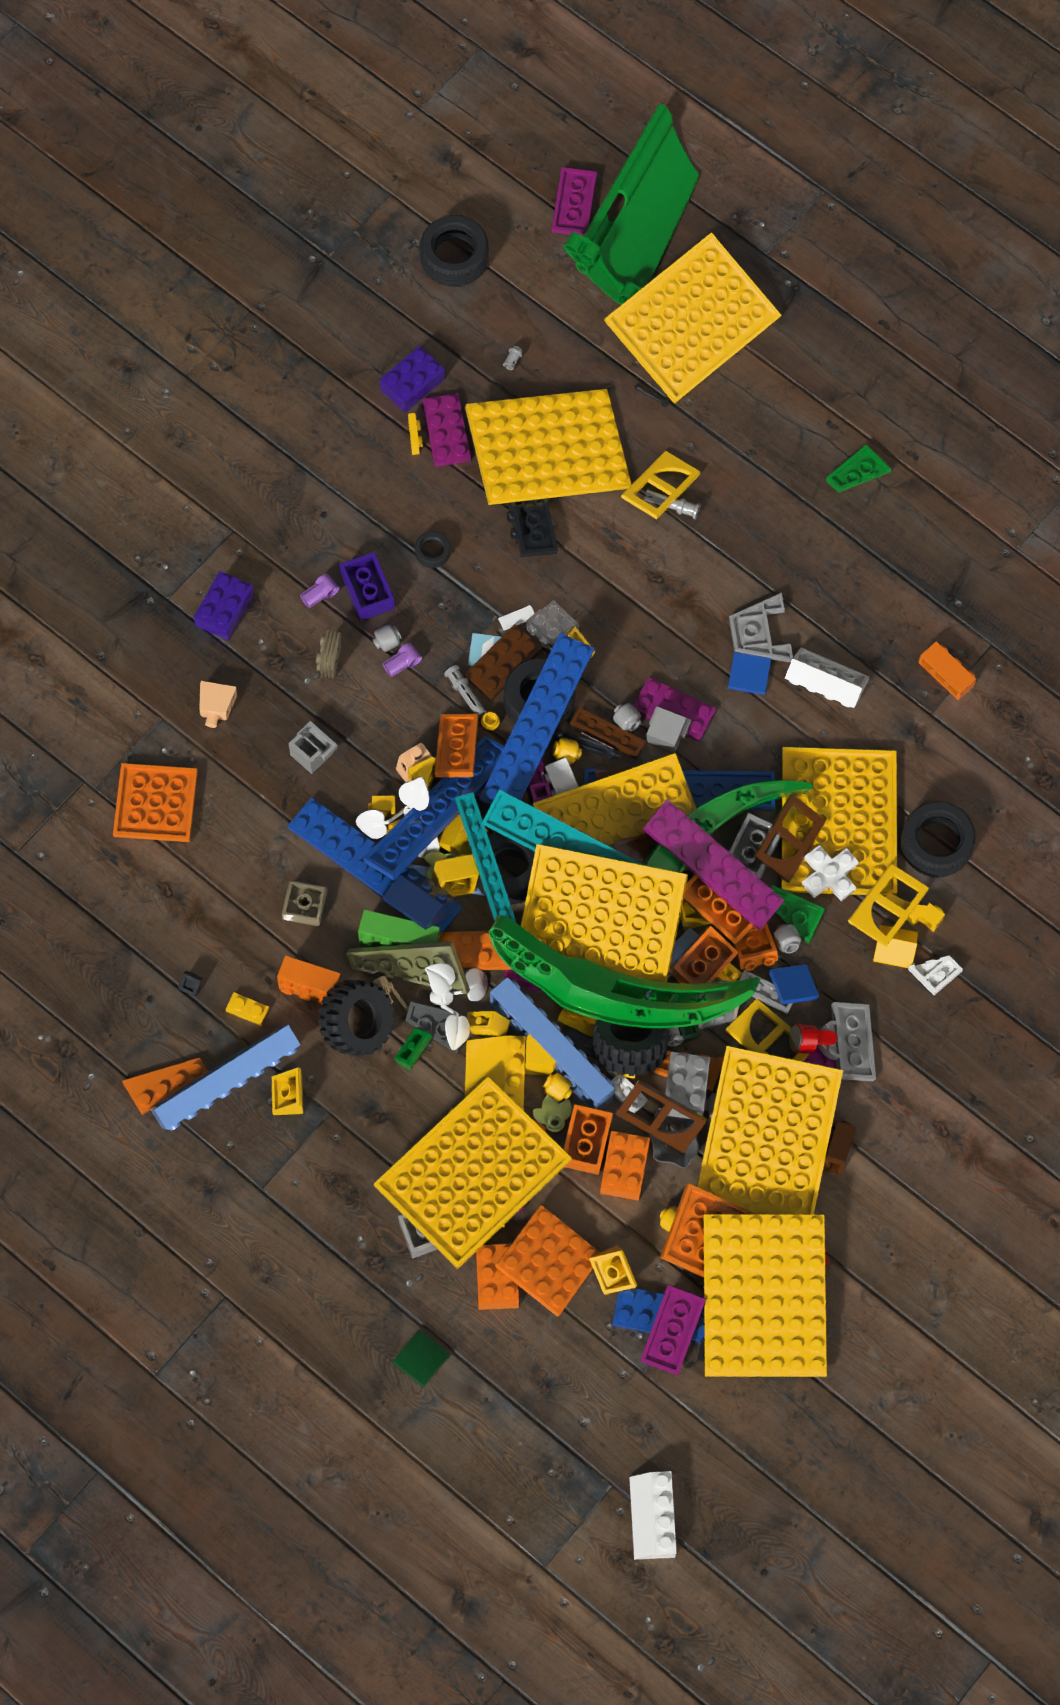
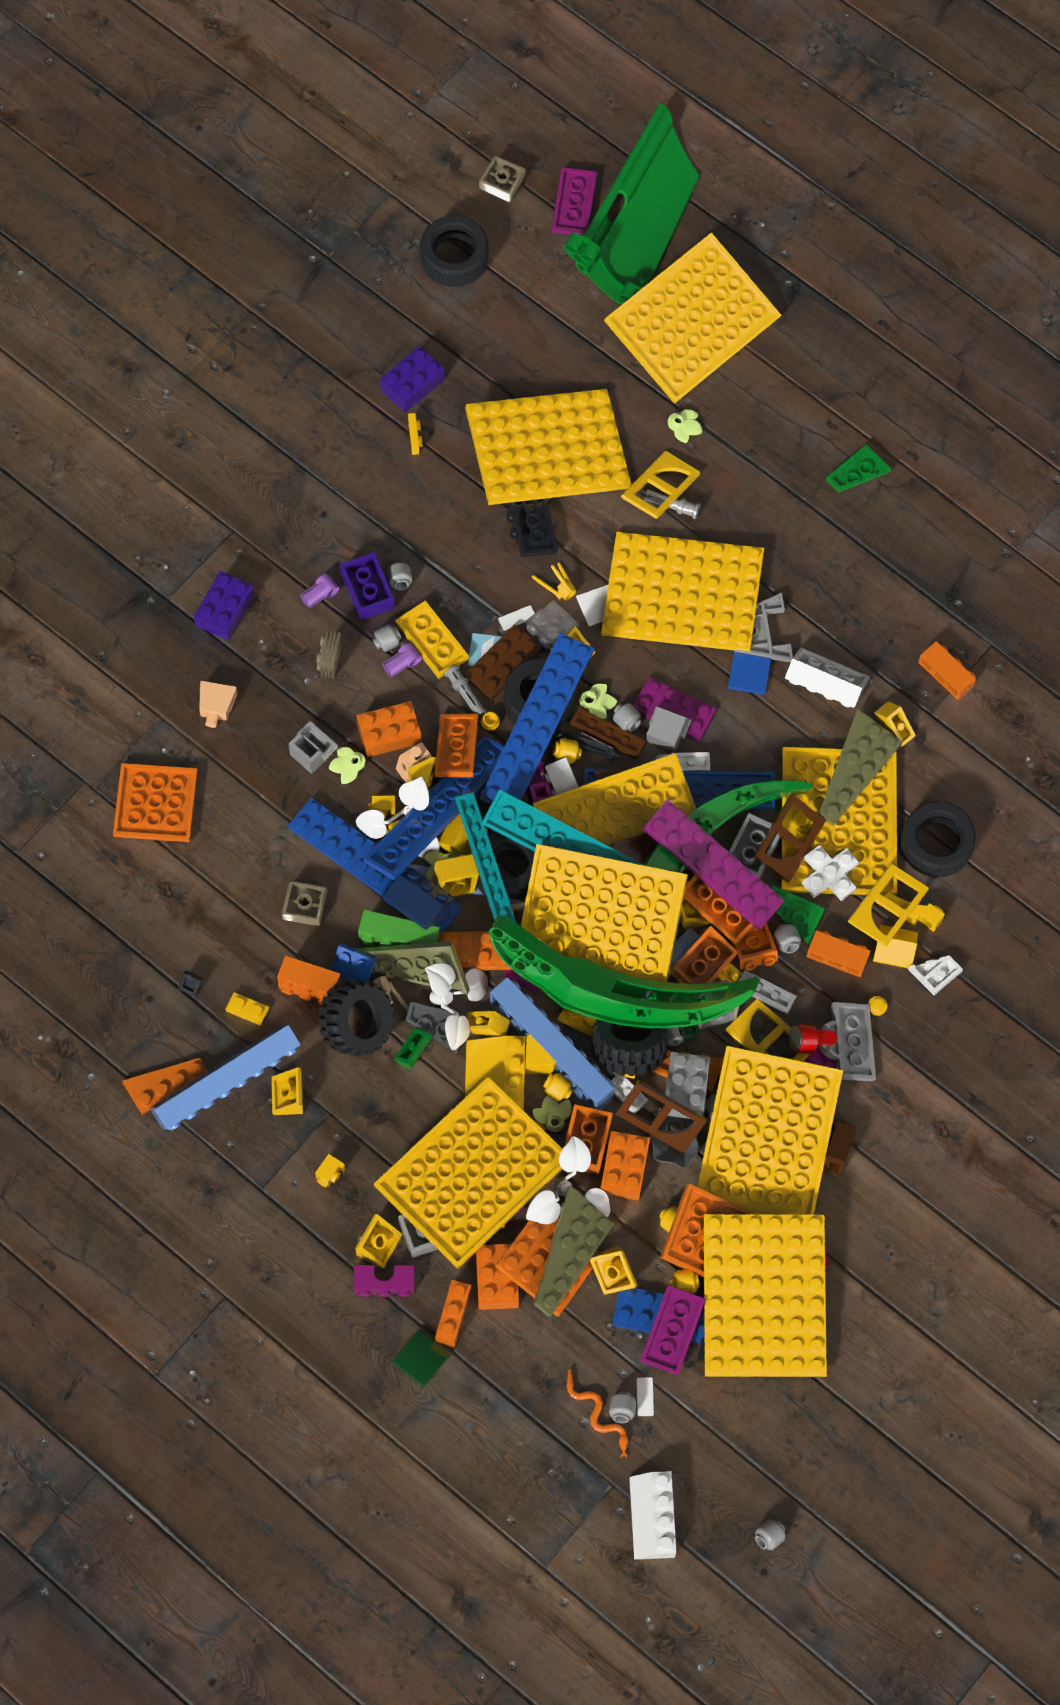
(329, 1171): none -> yellow brick
(344, 764): none -> yellowish green plate
(353, 963): none -> blue plate
(366, 1282): none -> magenta arch
(378, 1242): none -> yellow slope
(389, 729): none -> orange brick
(399, 576): none -> light grey head
(427, 537): black tyre -> none
(431, 639): none -> yellow plate
(446, 430): magenta plate -> none
(453, 1313): none -> orange brick
(493, 181): none -> dark tan brick
(514, 354): light grey pin -> none
(565, 588): none -> yellow plant
(572, 1158): none -> white plant
(572, 1246): none -> olive wing
(593, 604): none -> white sticker
(600, 700): none -> yellowish green plate
(622, 1407): none -> light grey head
(623, 1439): none -> orange animal
(645, 1396): none -> white sticker
(664, 402): black hinge -> none
(682, 591): none -> yellow plate
(685, 1280): none -> yellow head
(686, 426): none -> yellowish green plate
(692, 761): none -> white hinge
(770, 1534): none -> light grey head
(794, 984): blue tile -> none
(838, 953): none -> orange brick
(861, 759): none -> olive wing
(877, 1005): none -> yellow plate
(894, 720): none -> yellow slope

